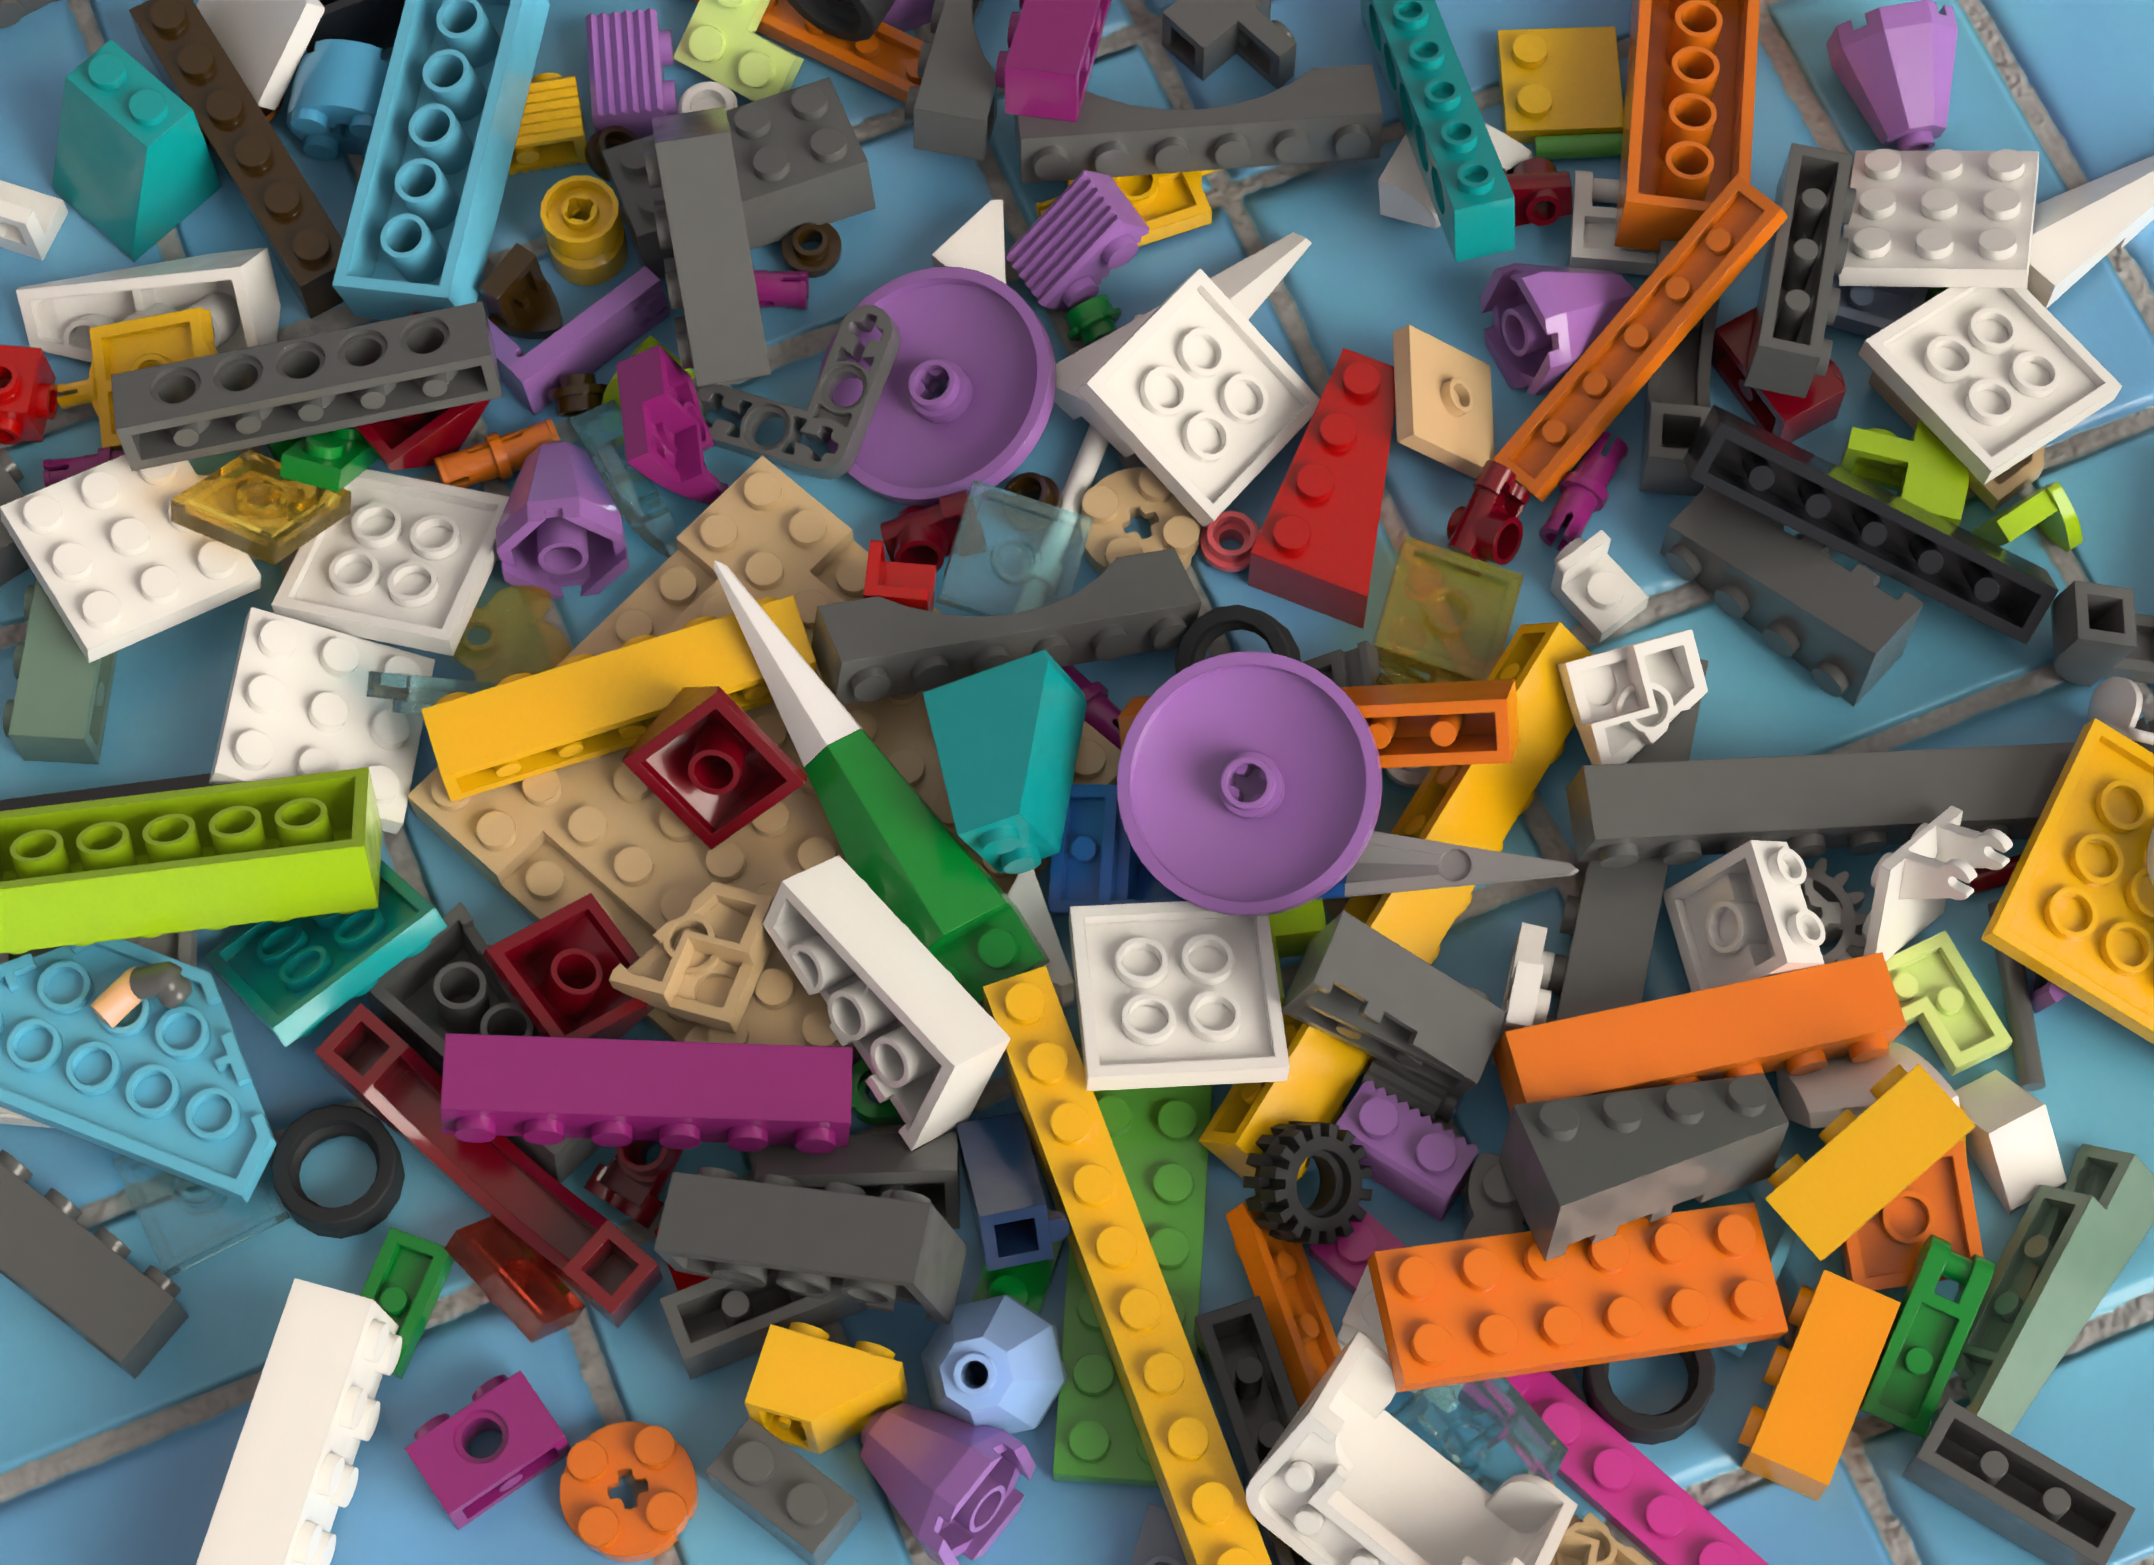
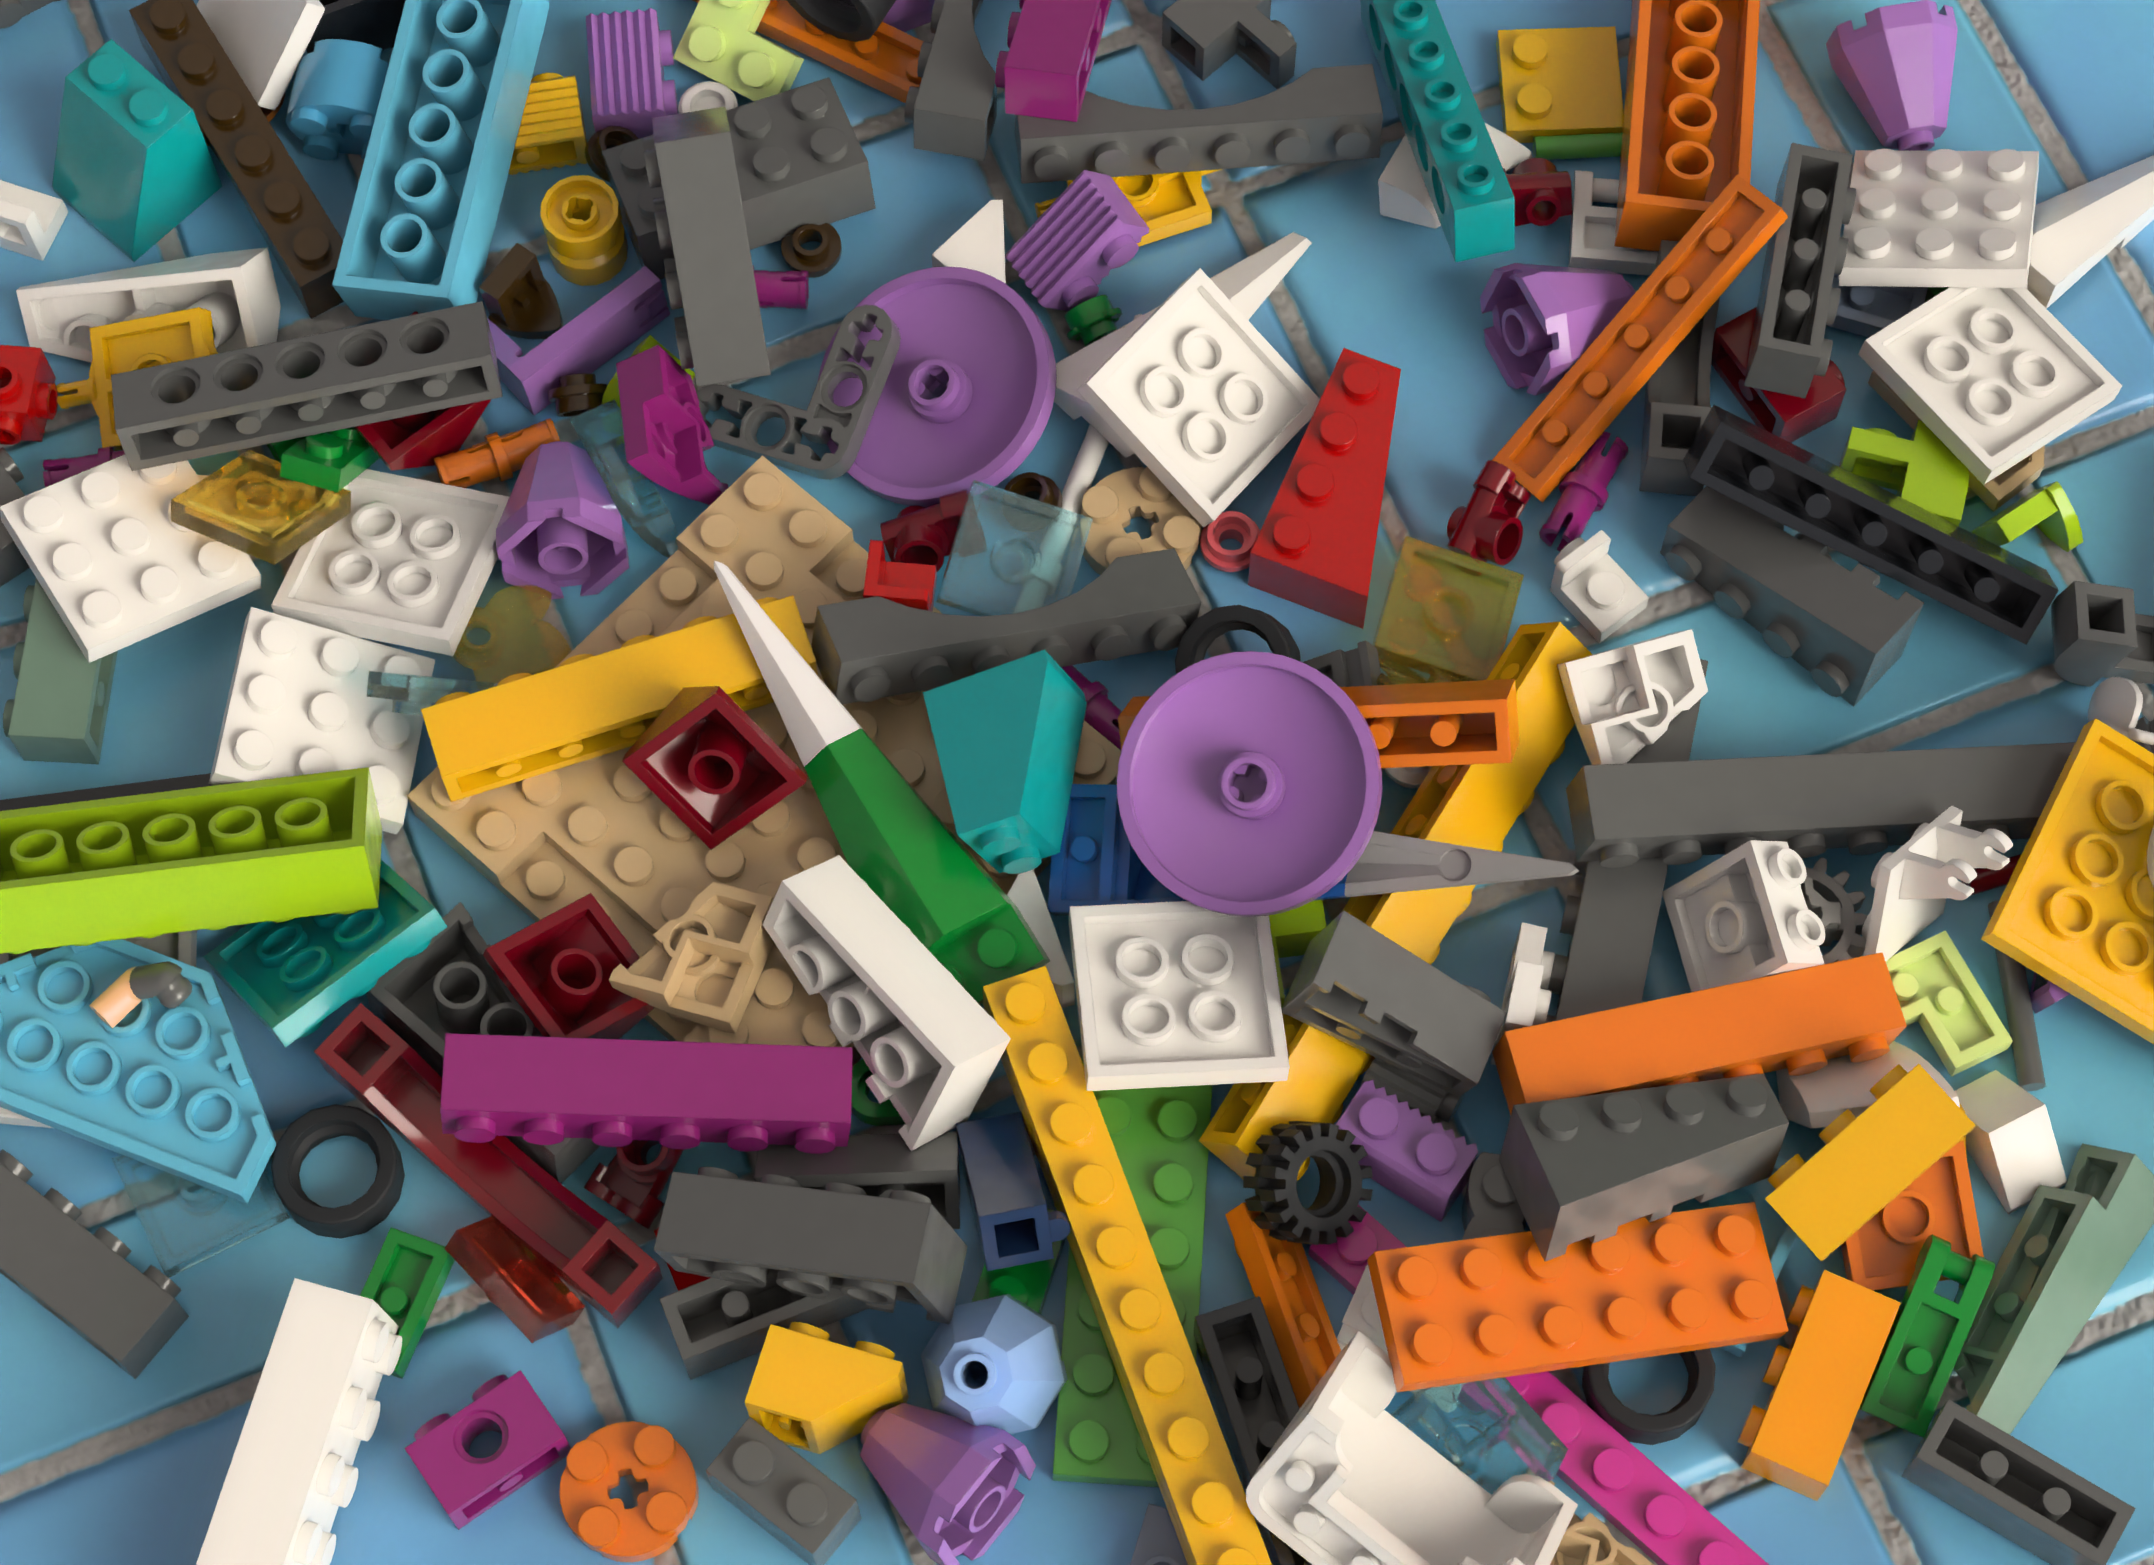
(1442, 401): tan plate -> none

